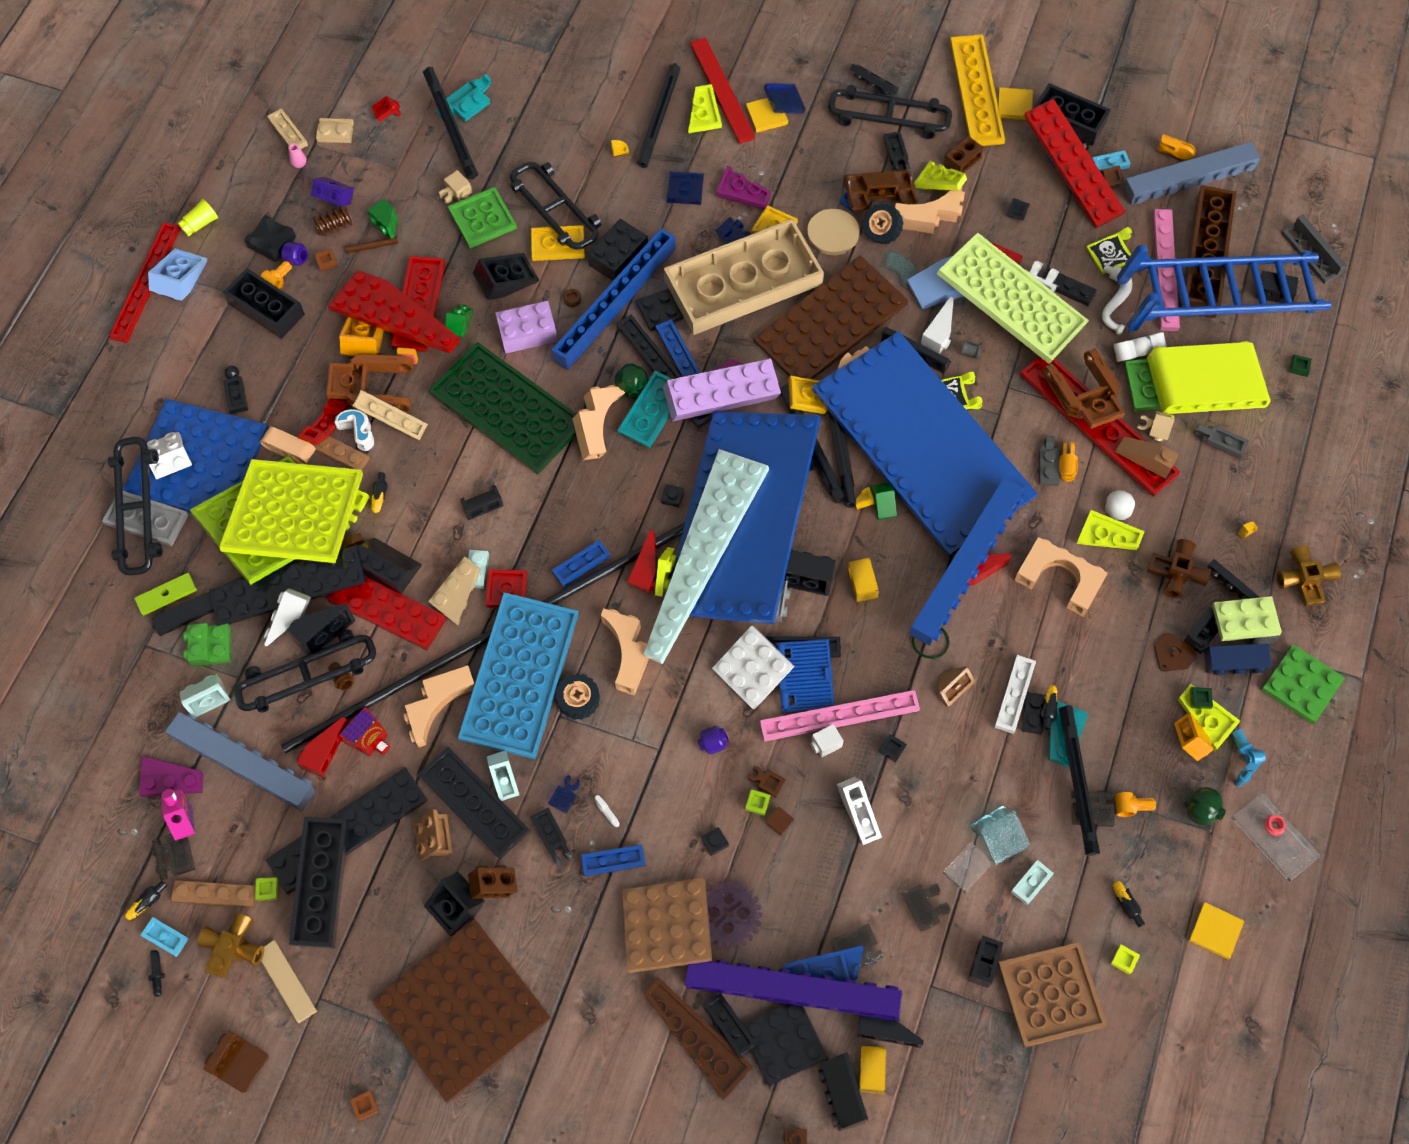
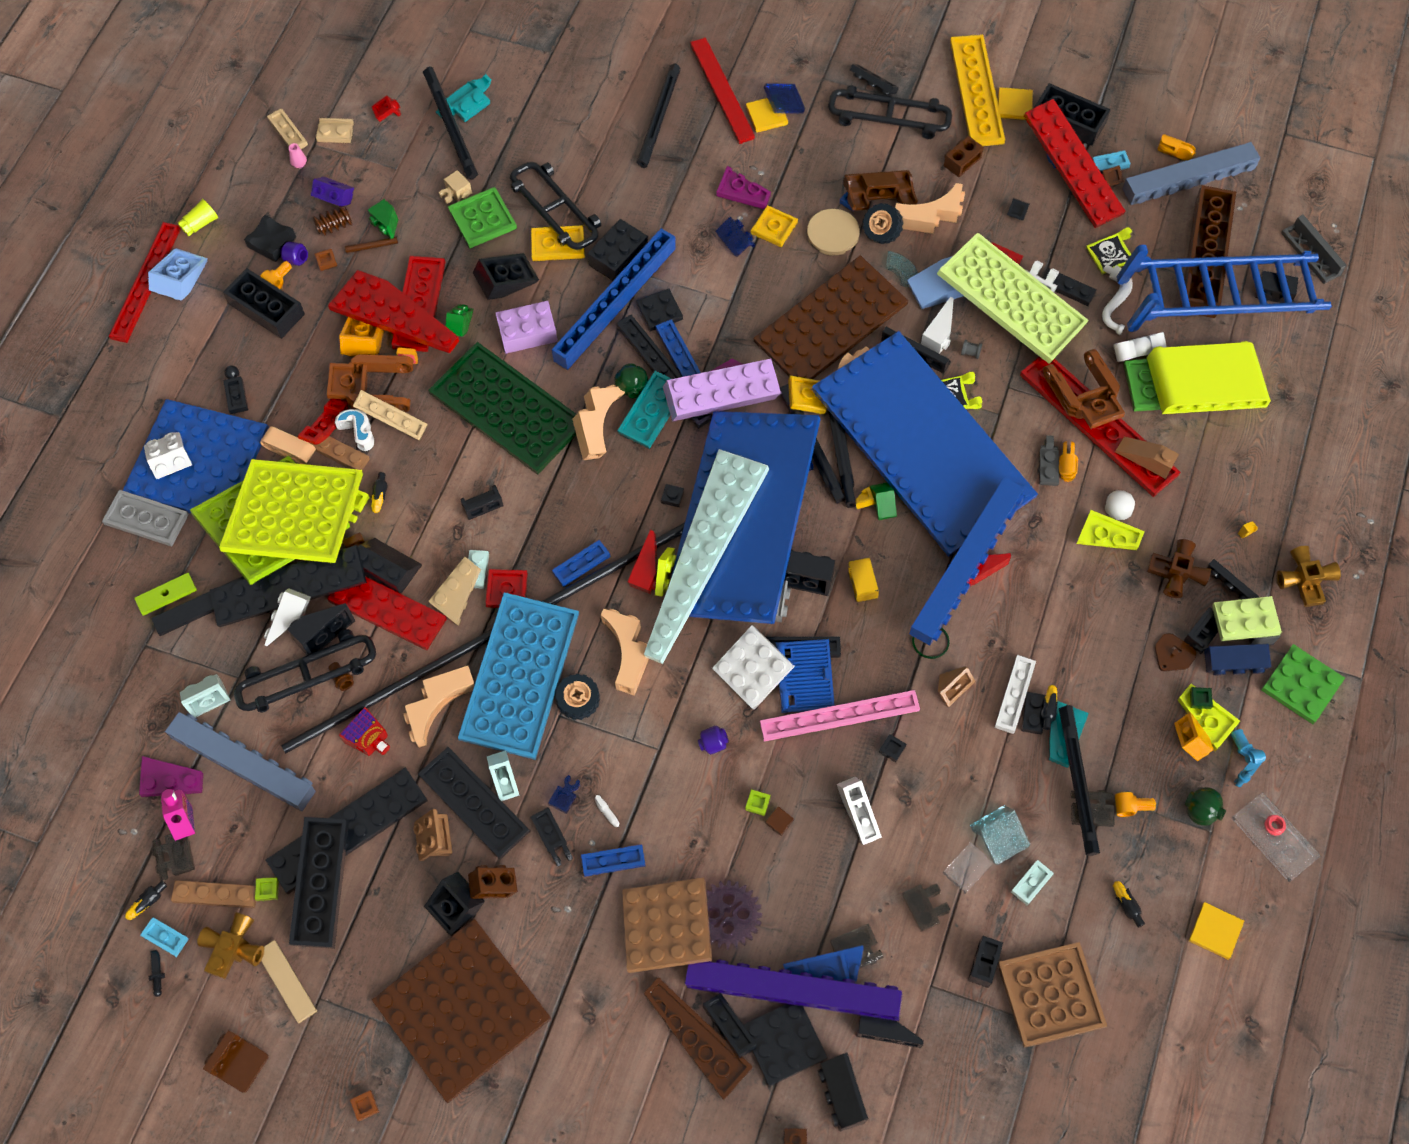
(152, 549): black bar -> none
(207, 644): bright green plate -> none
(321, 750): red slope -> none
(572, 298): reddish brown tile -> none
(619, 147): yellow tile -> none
(685, 187): clear blue tile -> none
(704, 111): neon yellow wing -> none
(714, 841): black plate -> none
(743, 276): tan plate -> none
(769, 783): reddish brown plate -> none
(826, 741): white brick -> none
(872, 1069): yellow piece -> none
(896, 150): black hinge -> none
(940, 178): neon yellow wing -> none
(1046, 555): light nougat arch -> none
(1125, 959): neon yellow plate -> none
(1159, 425): tan brick -> none
(1166, 276): bright pink plate -> none
(1222, 439): dark grey hinge -> none
(1300, 365): dark green tile -> none

